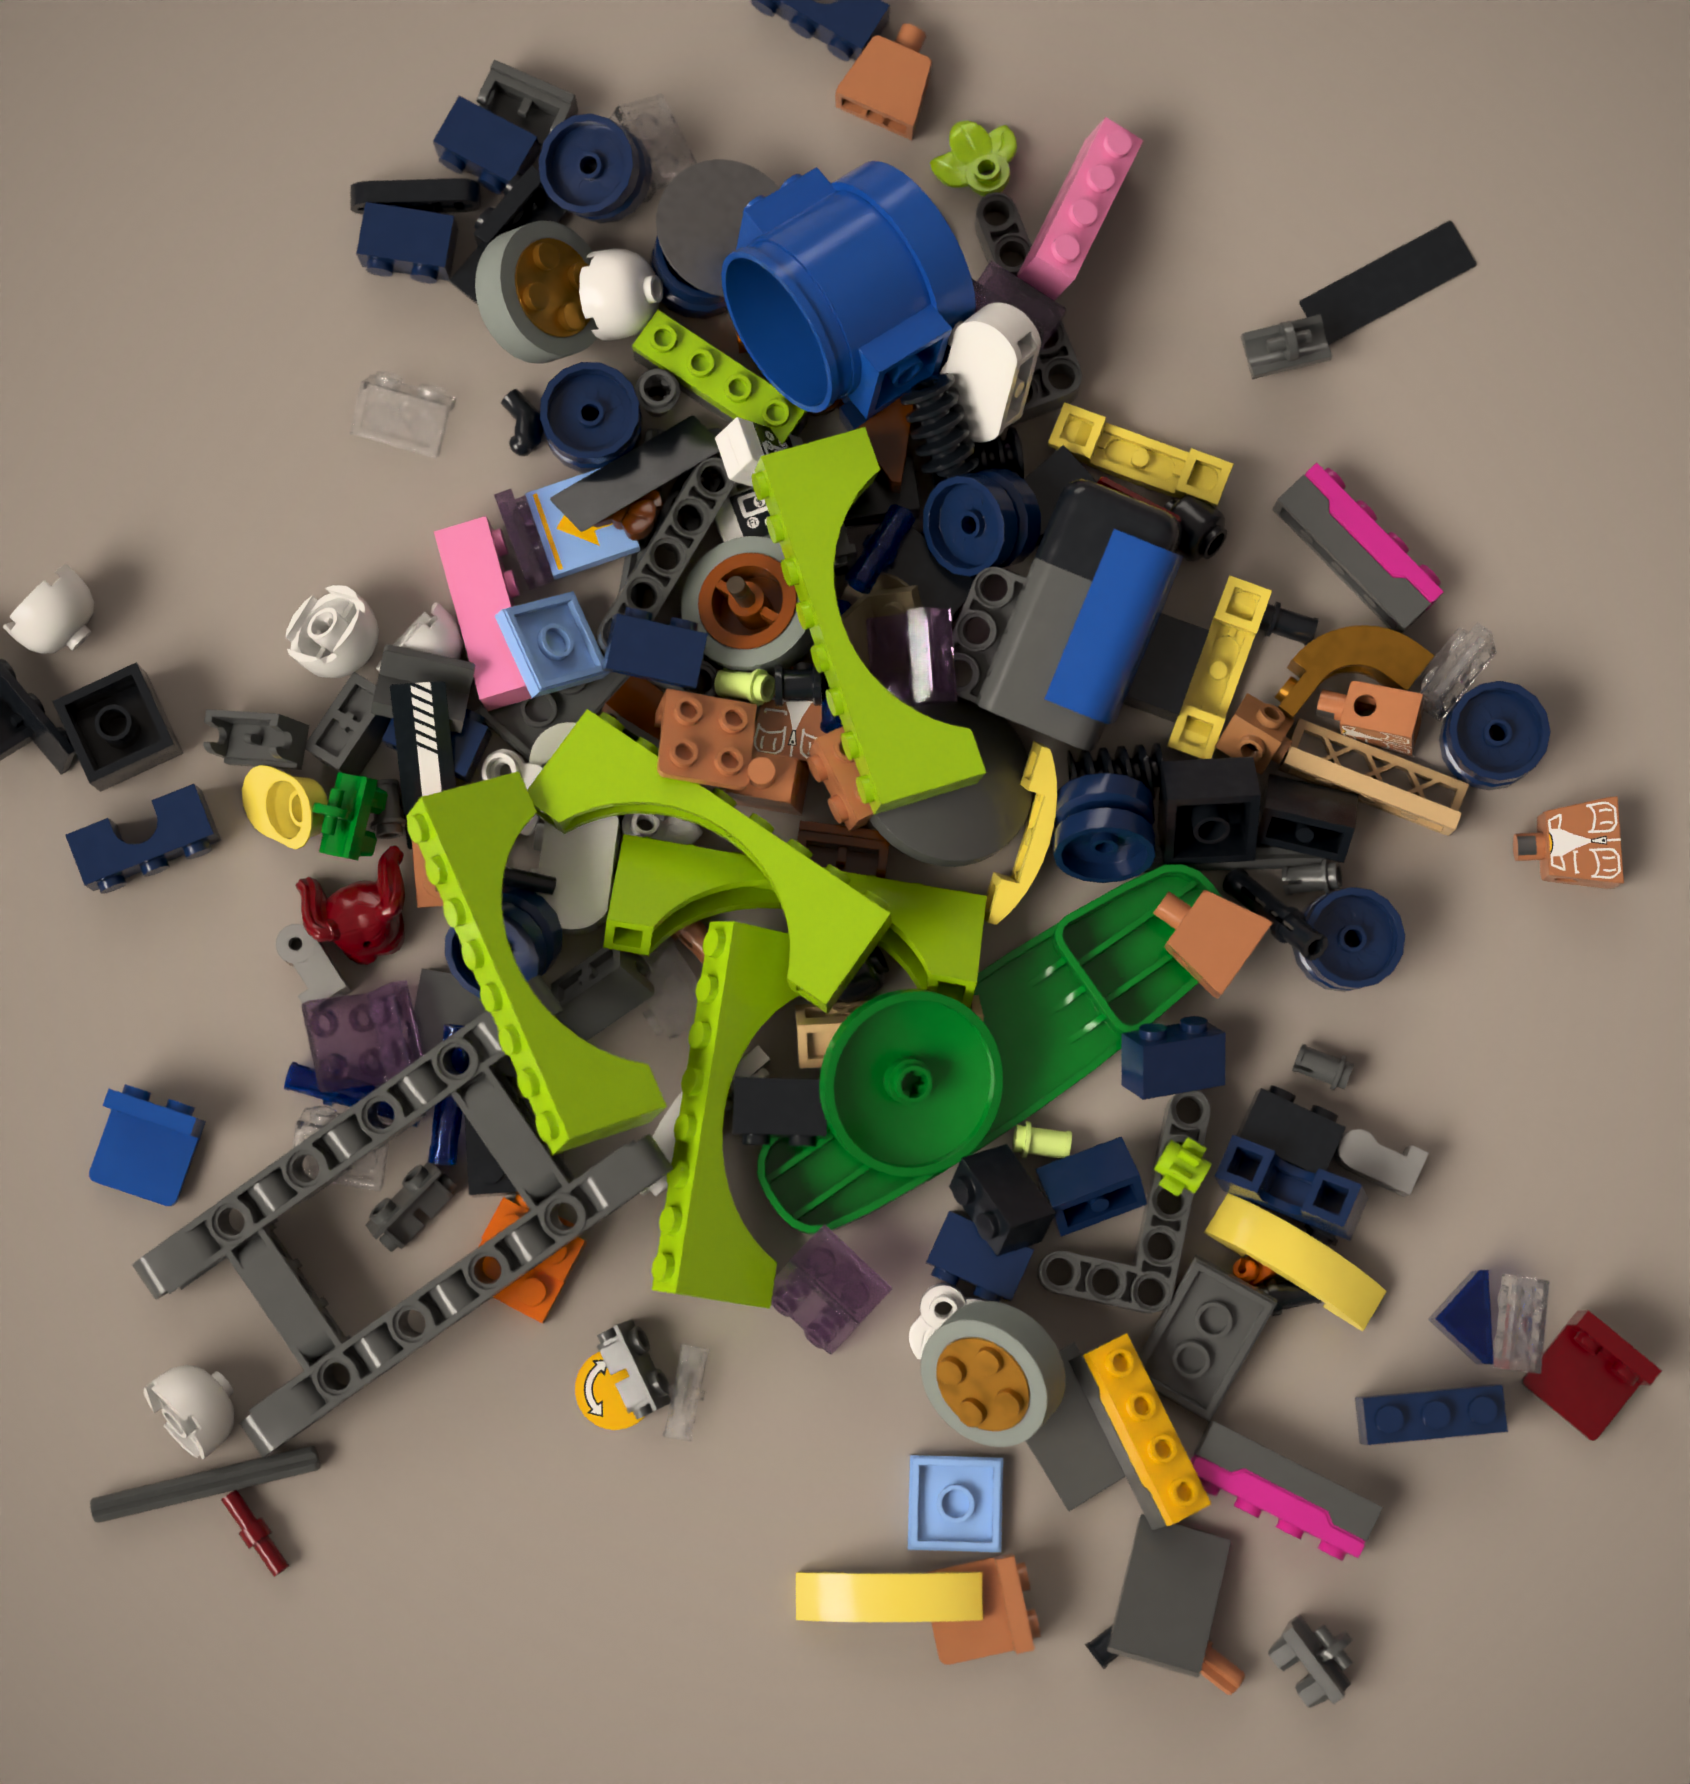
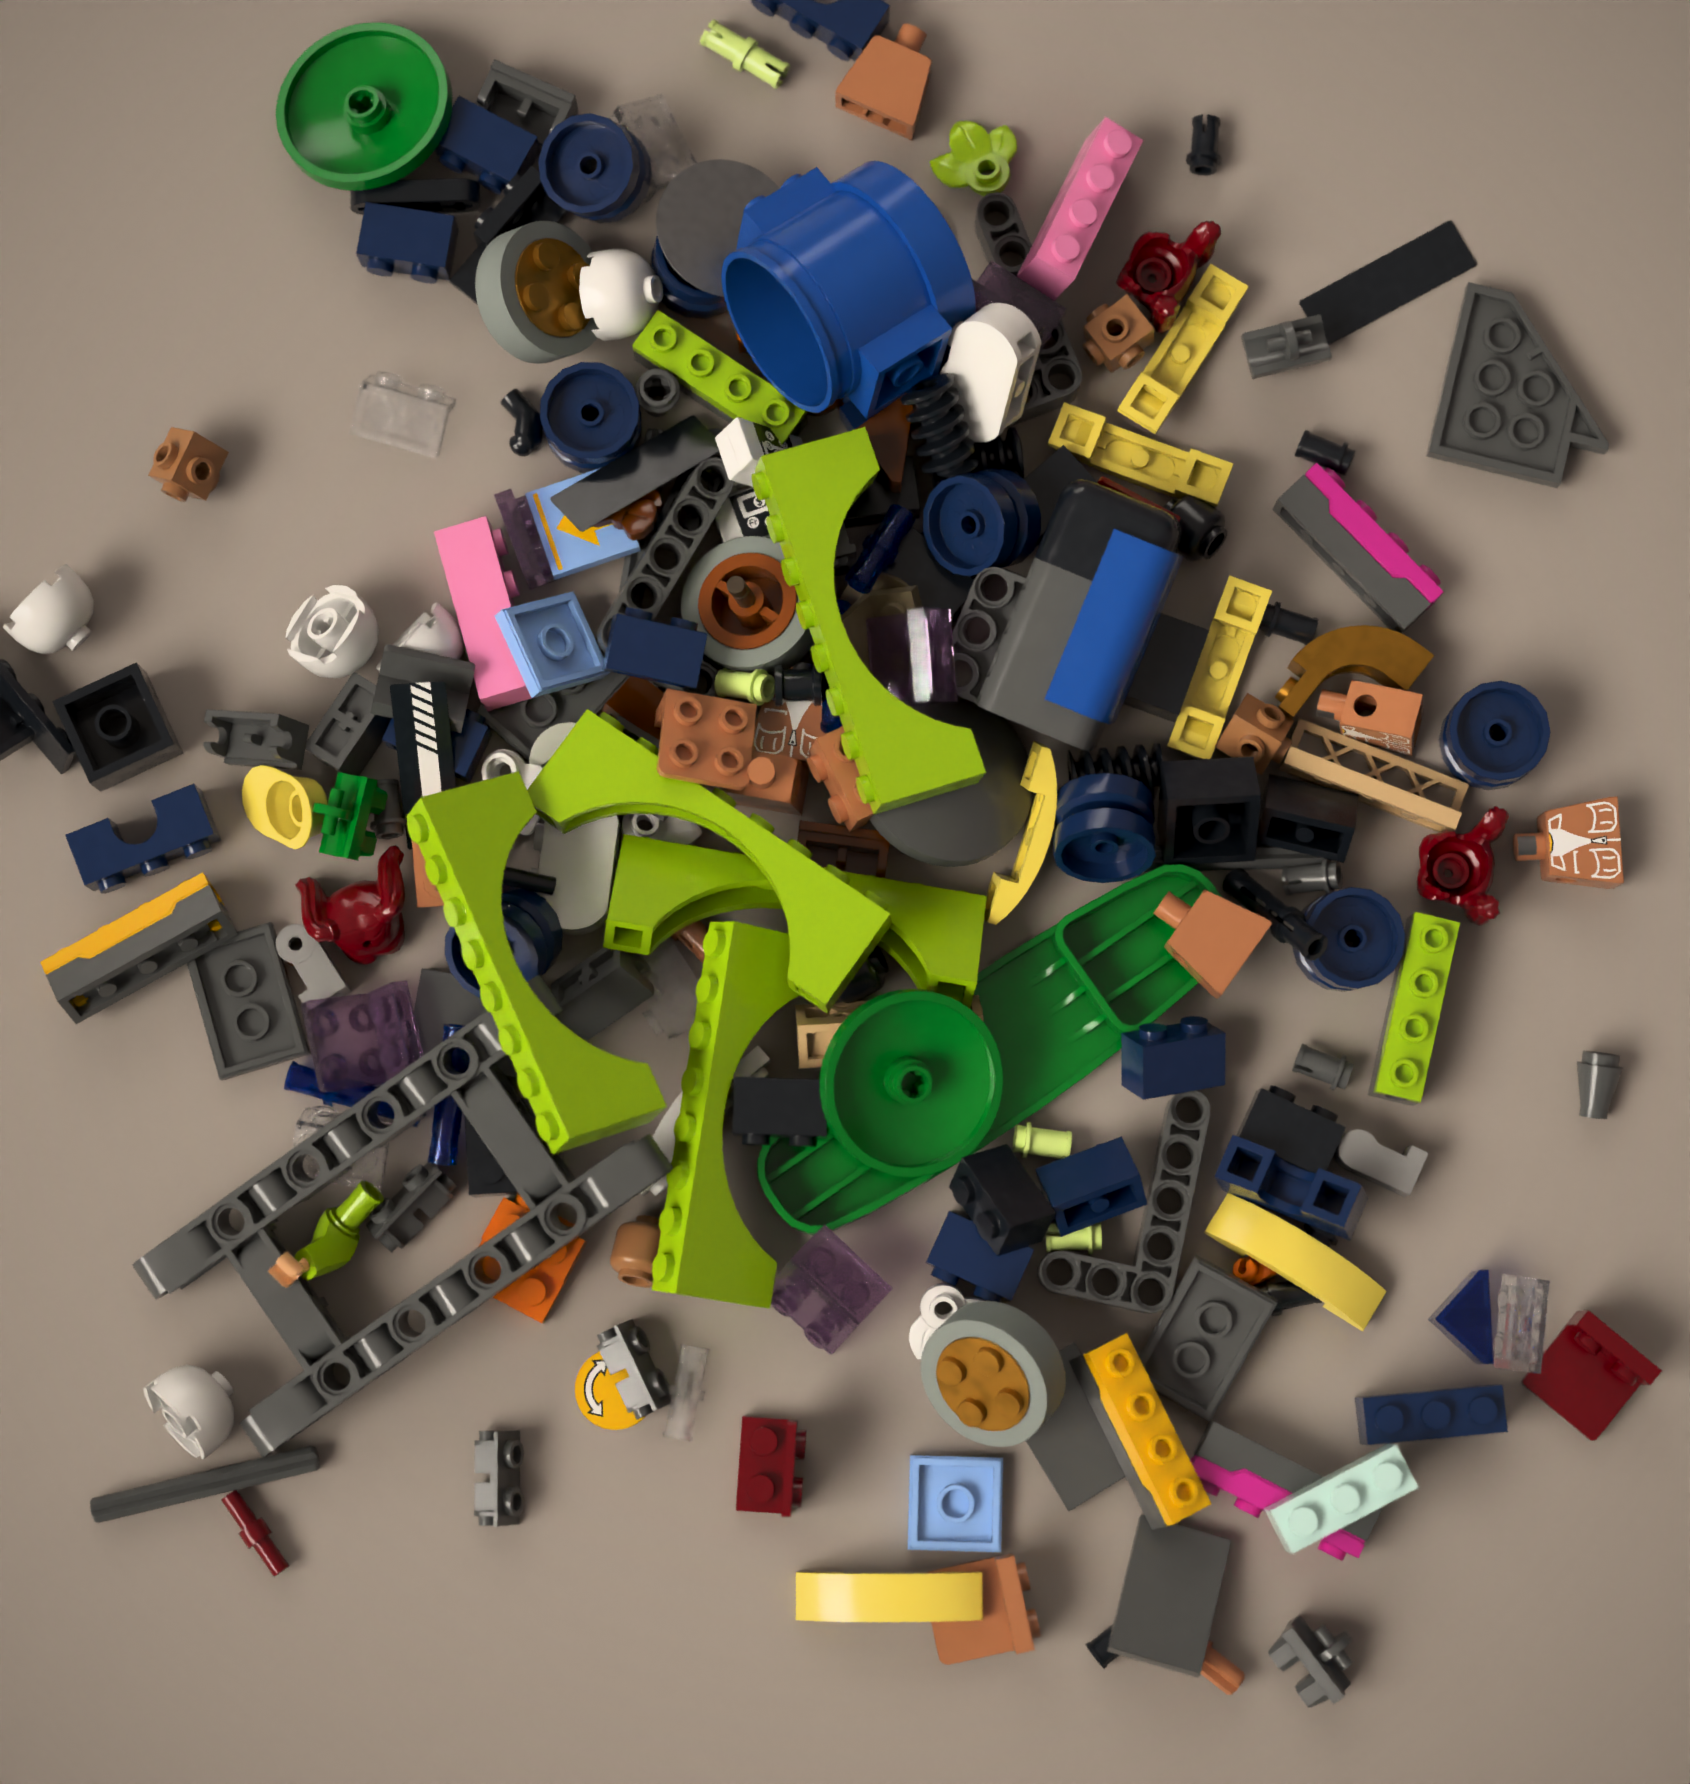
(138, 948): none -> dark grey piece
(146, 1146): blue bracket -> none
(187, 465): none -> medium nougat brick
(247, 1003): none -> dark grey tile
(333, 1238): none -> lime arm
(364, 106): none -> green dish
(501, 1498): none -> dark grey hinge
(635, 1251): none -> medium nougat head
(745, 54): none -> yellowish green pin
(768, 1465): none -> dark red bracket
(1084, 1239): none -> yellowish green pin
(1117, 335): none -> medium nougat brick
(1172, 267): none -> dark red hair
(1182, 1166): lime gear -> none
(1183, 349): none -> light yellow slope
(1204, 146): none -> black pin
(1325, 452): none -> black pin
(1341, 1498): none -> light aqua brick
(1414, 1009): none -> lime piece
(1454, 669): clear bracket -> none
(1471, 865): none -> dark red hair
(1506, 396): none -> dark grey wing
(1597, 1082): none -> dark grey cone

